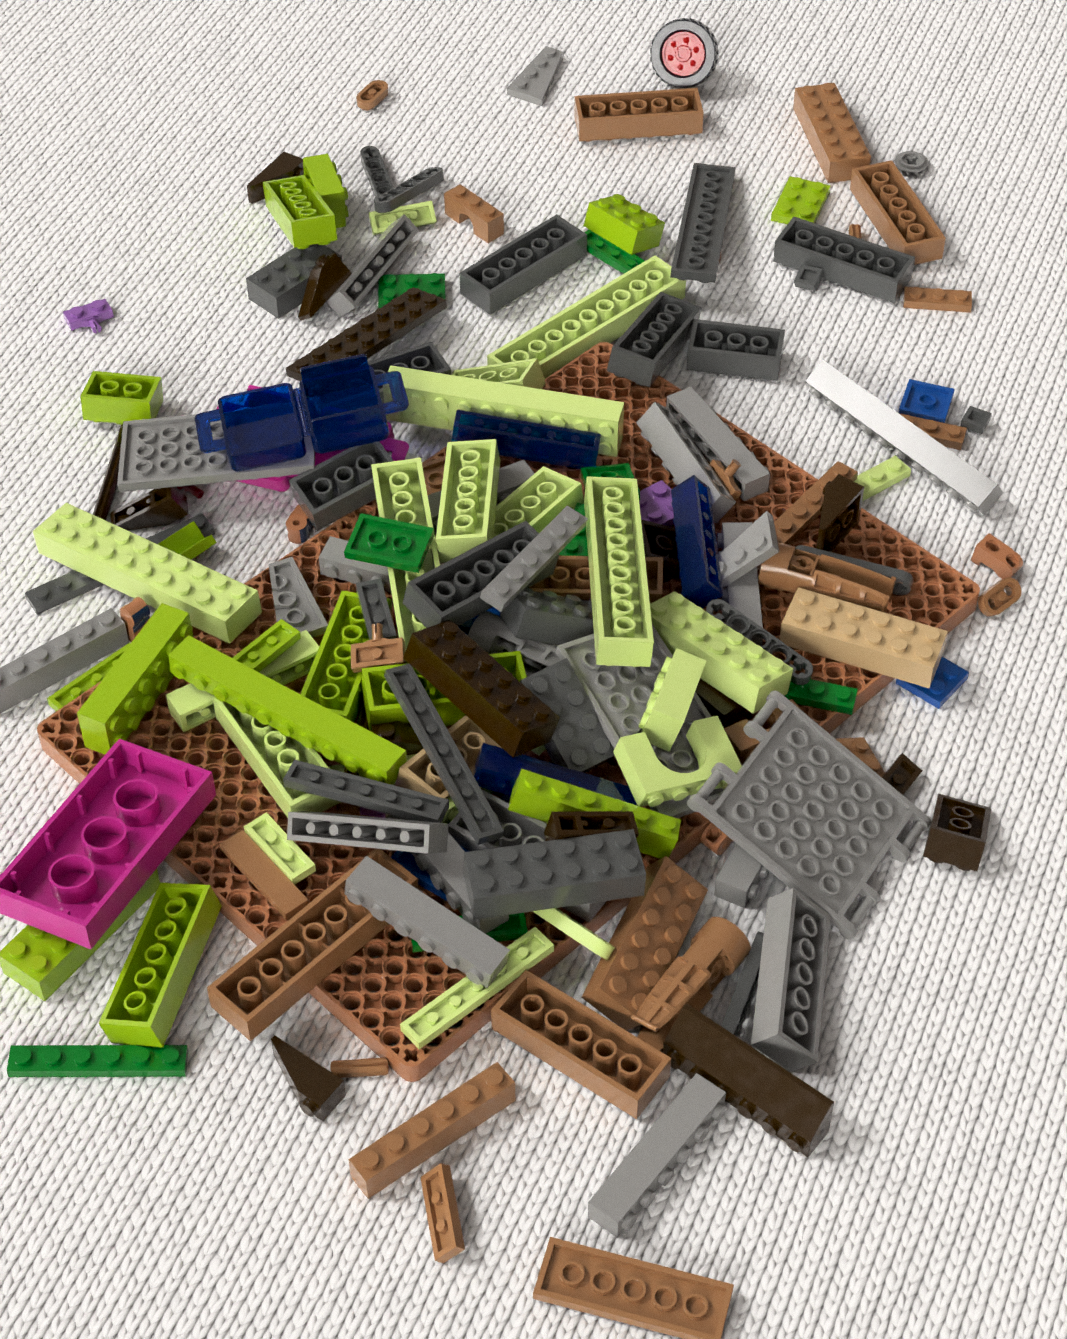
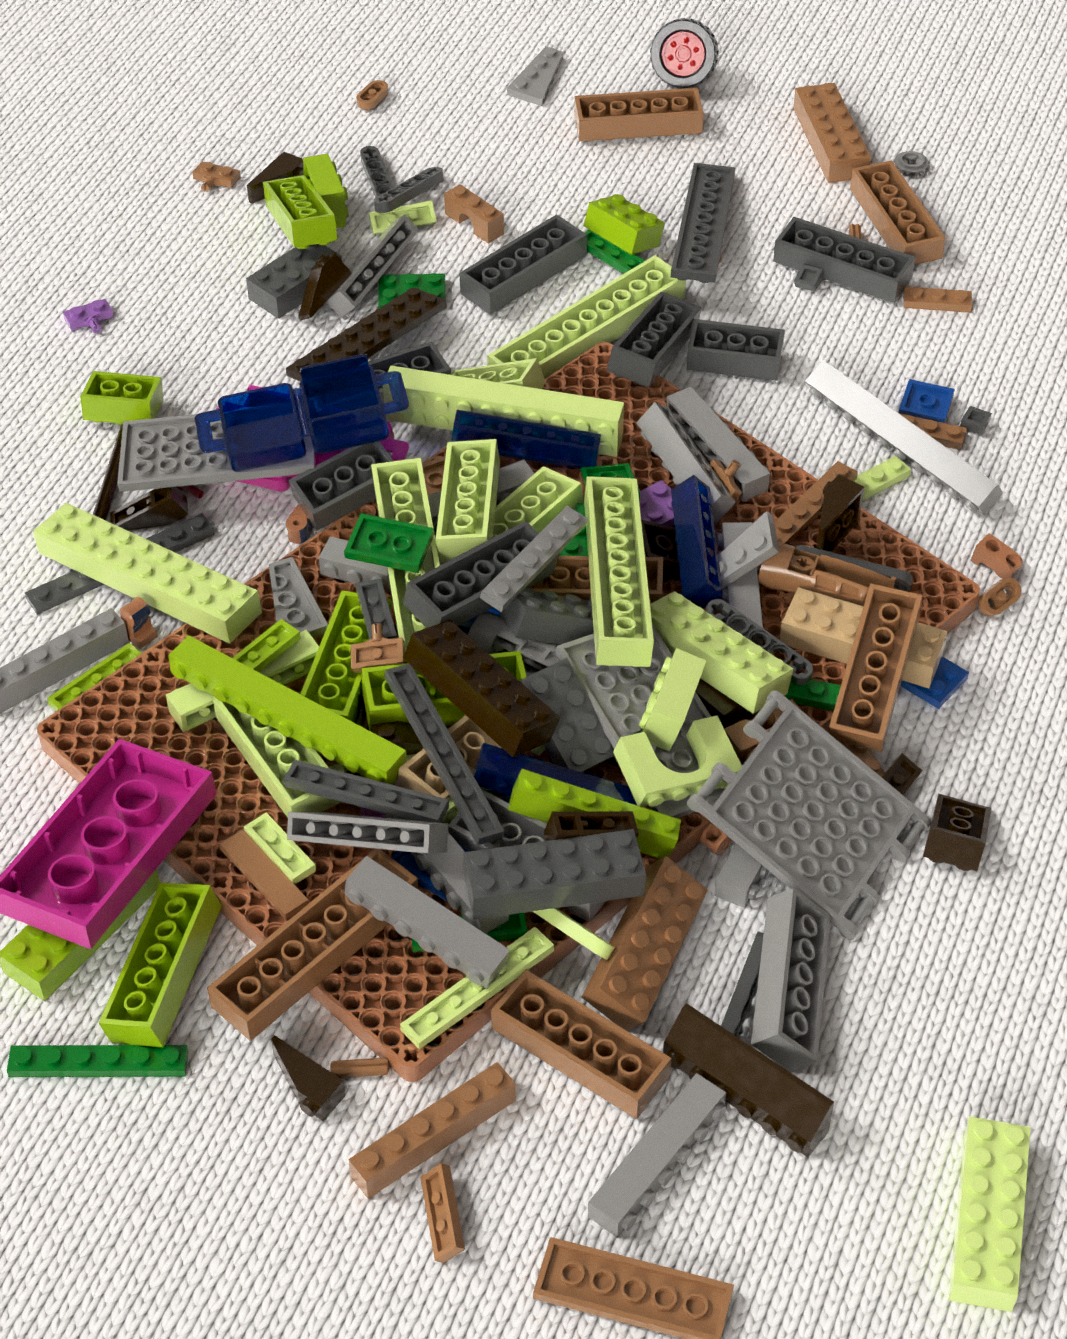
(133, 681): lime brick -> none
(188, 541): lime panel -> none
(215, 175): none -> medium nougat plate
(691, 978): medium nougat piece -> none
(800, 200): lime plate -> none
(876, 667): none -> medium nougat brick
(990, 1214): none -> yellowish green brick

